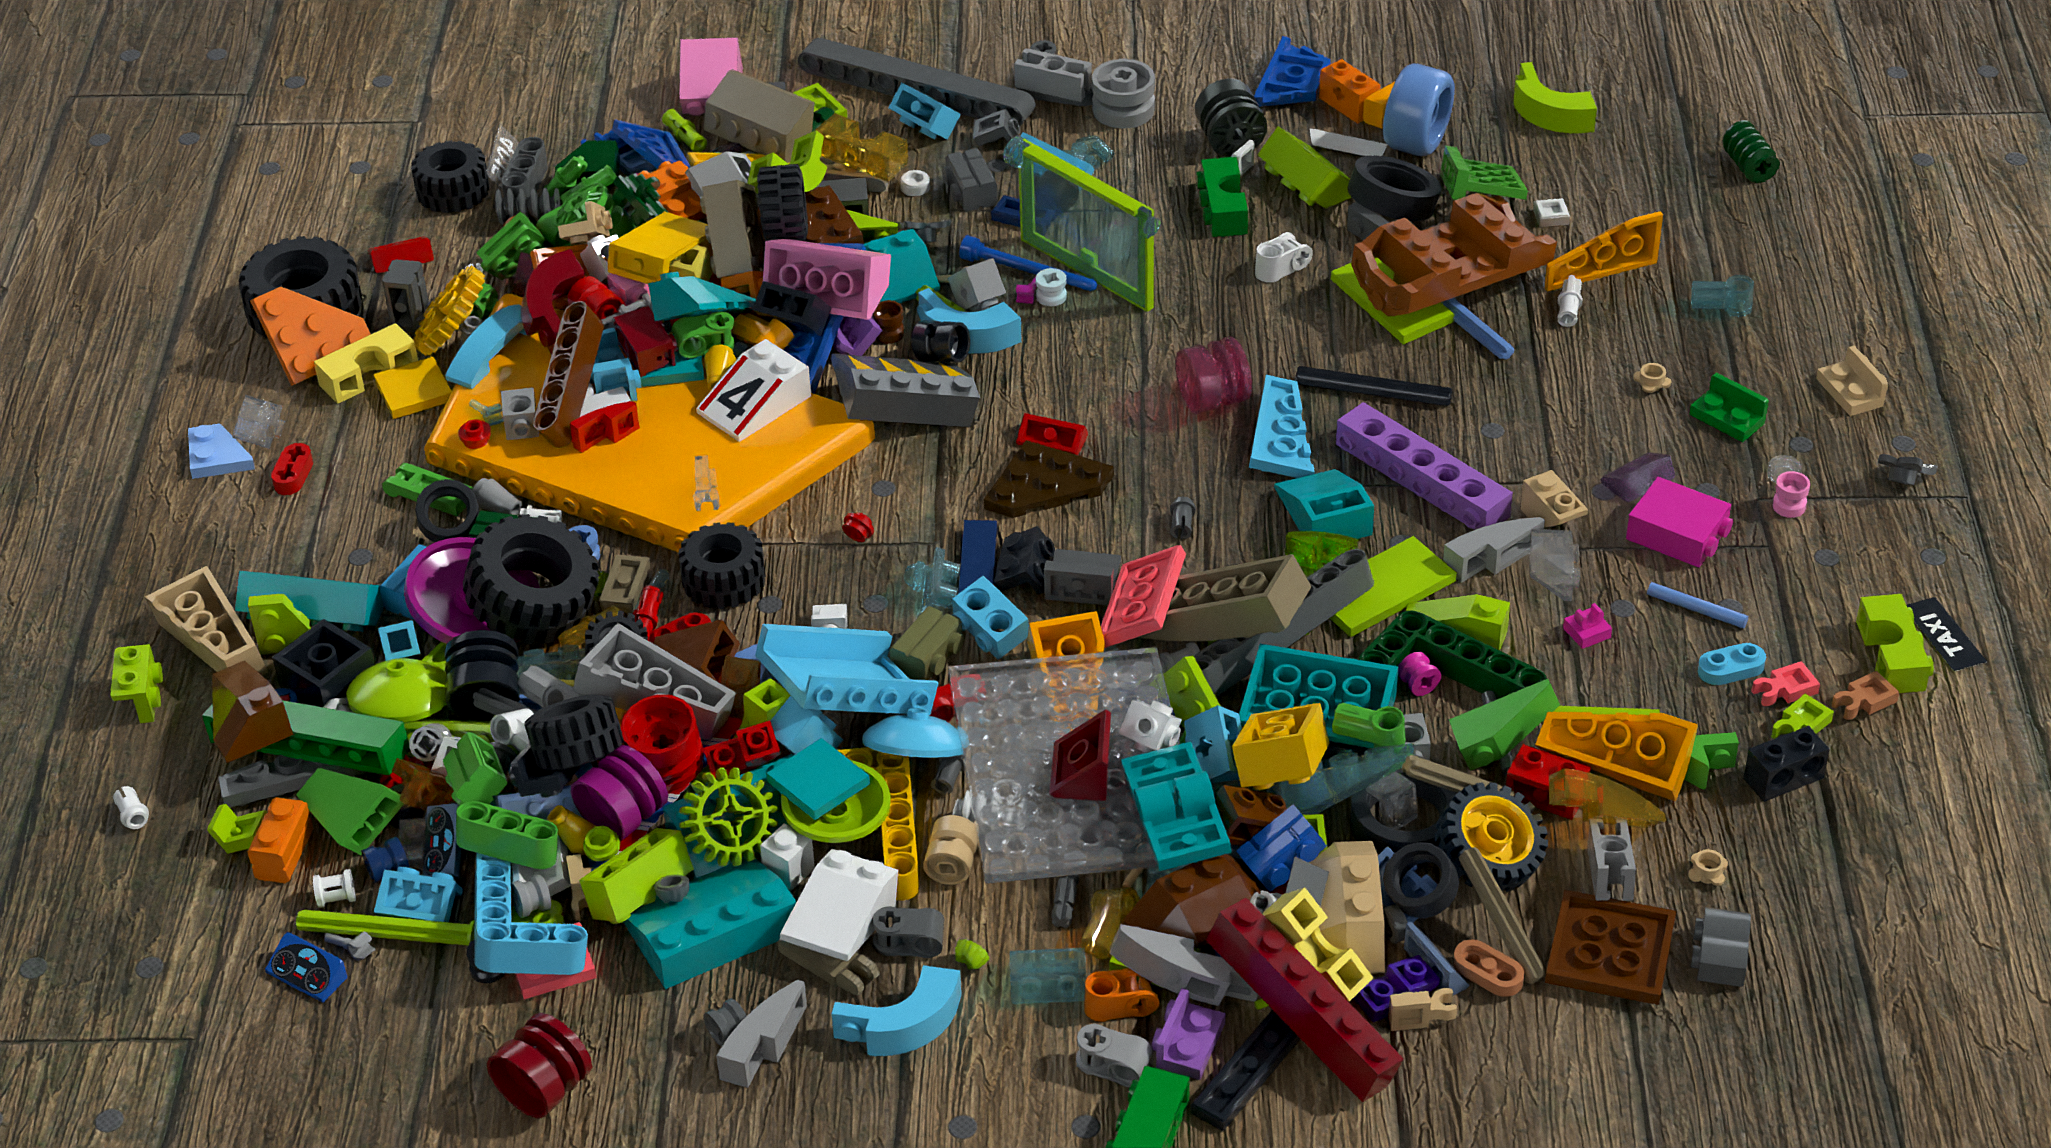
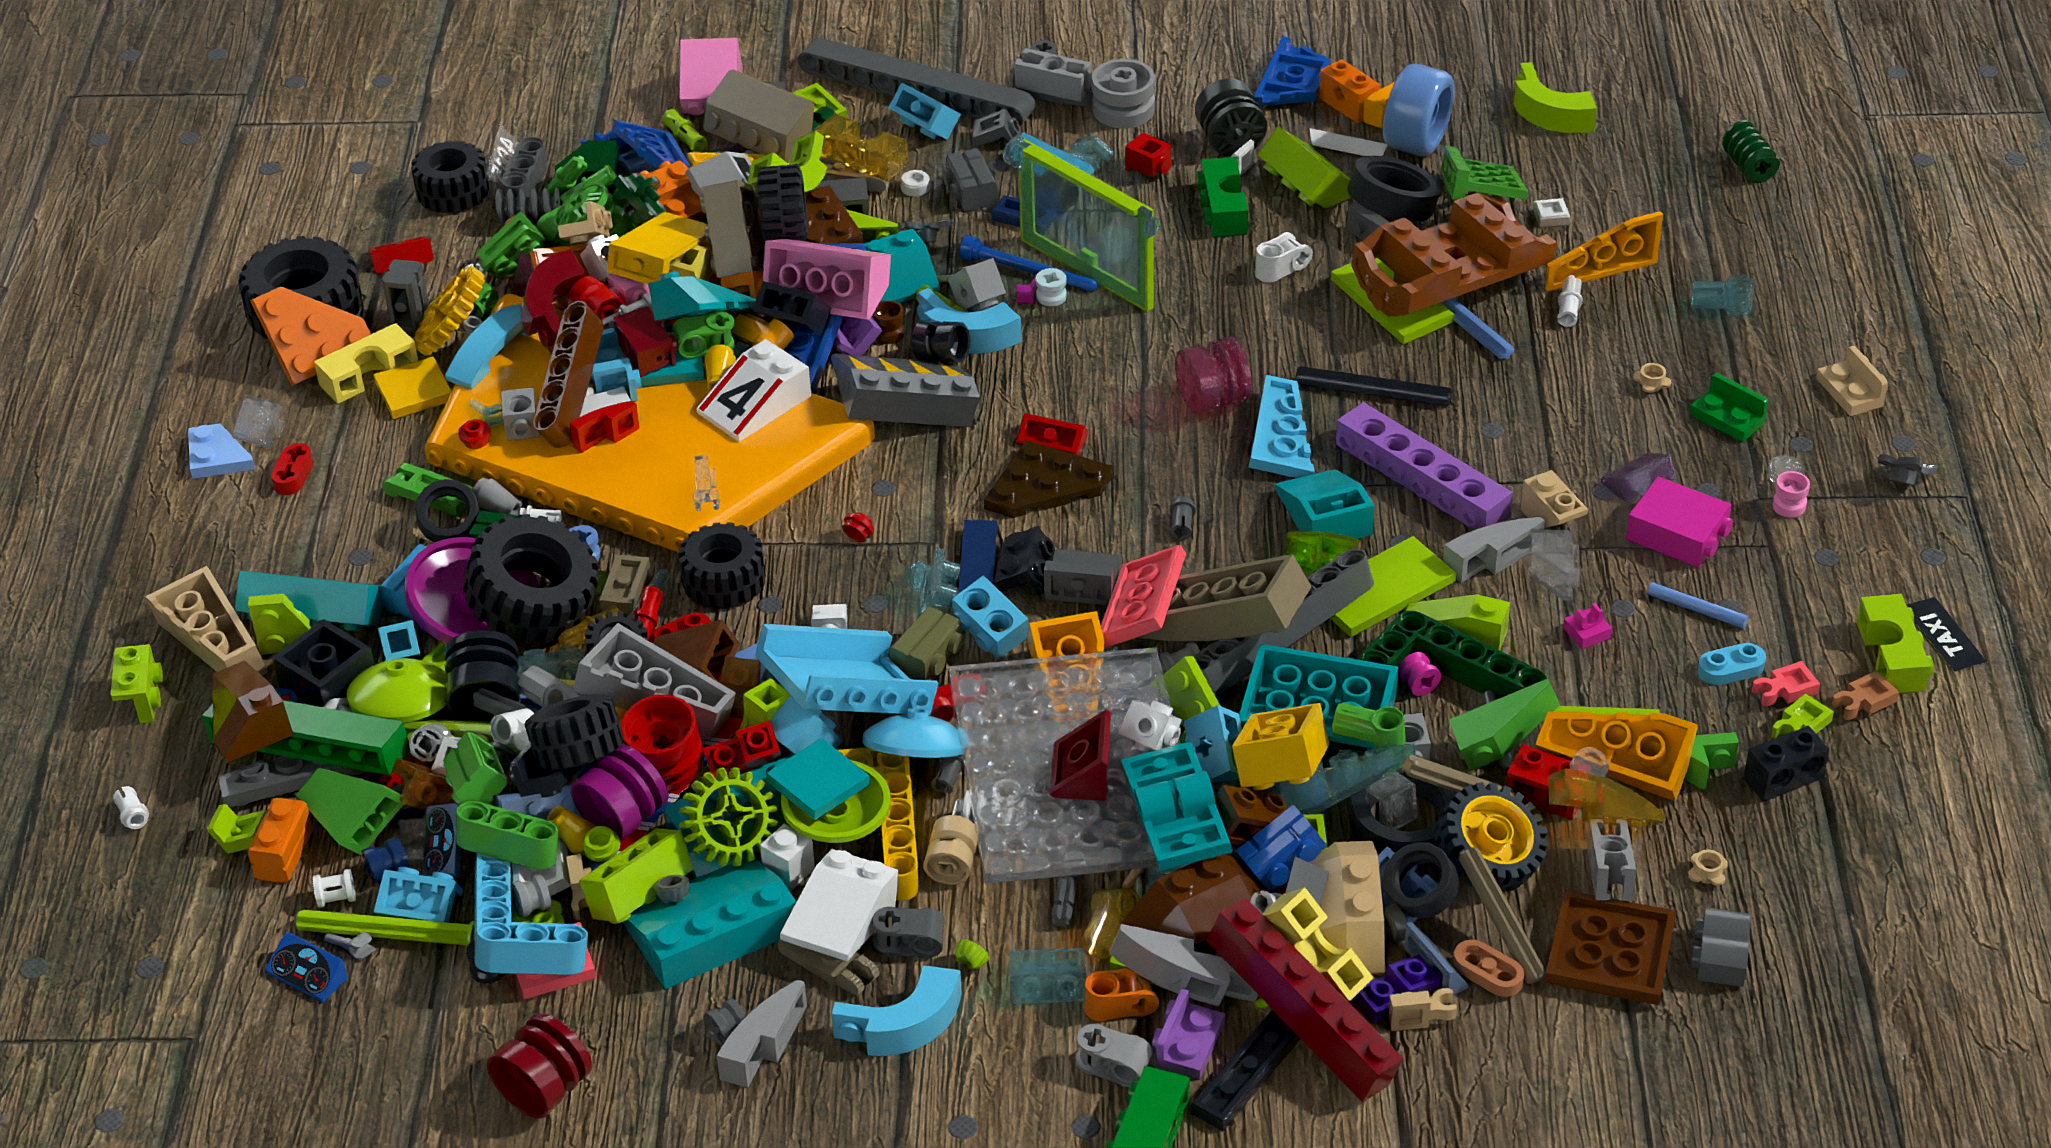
(1148, 155): none -> red brick
(1590, 761): none -> clear tile

